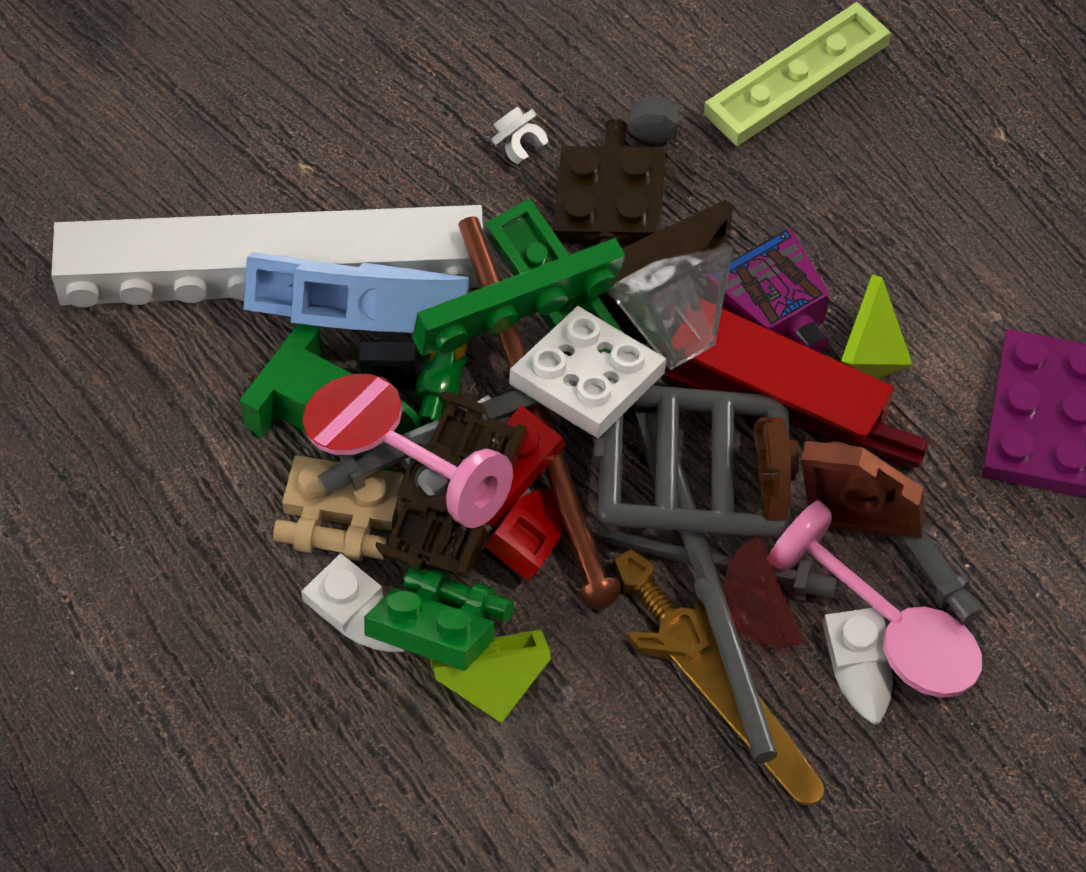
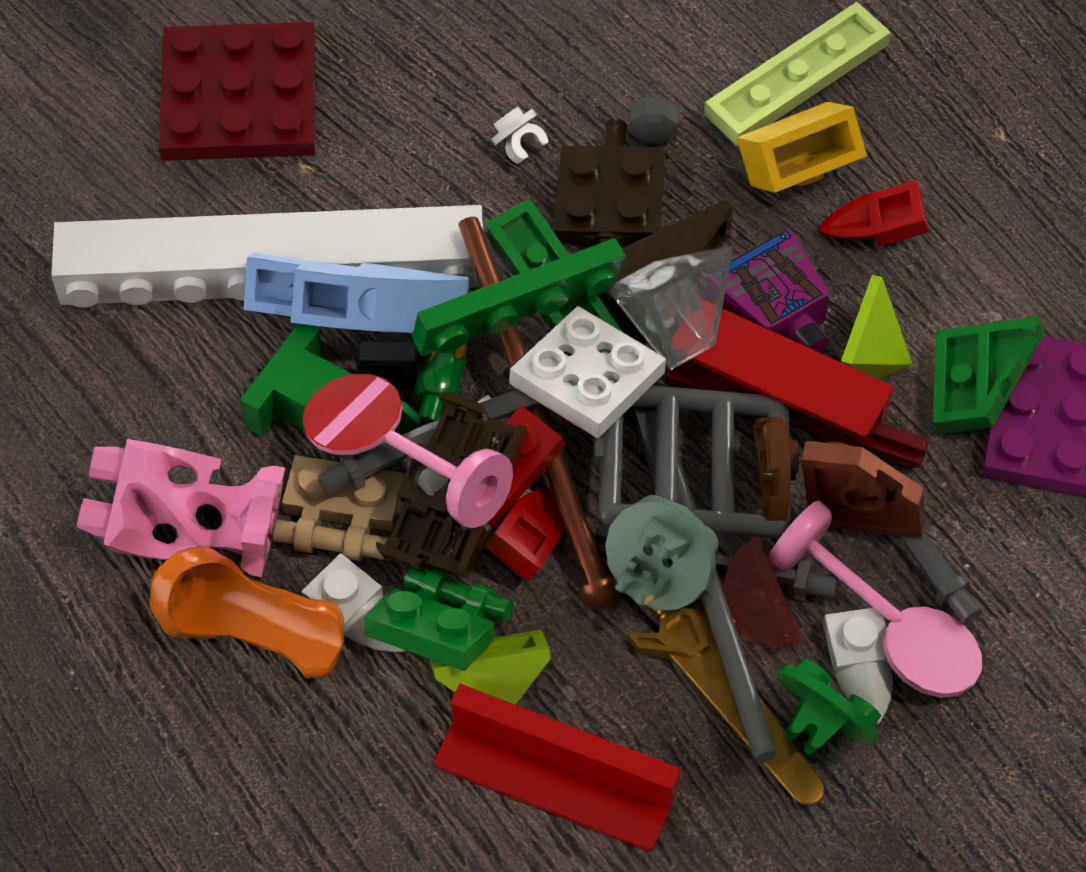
(149, 498): none -> bright pink hips
(209, 597): none -> orange hair
(238, 91): none -> dark red plate
(558, 768): none -> red panel
(672, 534): none -> sand green plate
(802, 147): none -> yellow brick
(824, 710): none -> green plate
(884, 214): none -> red plate
(980, 370): none -> green wing

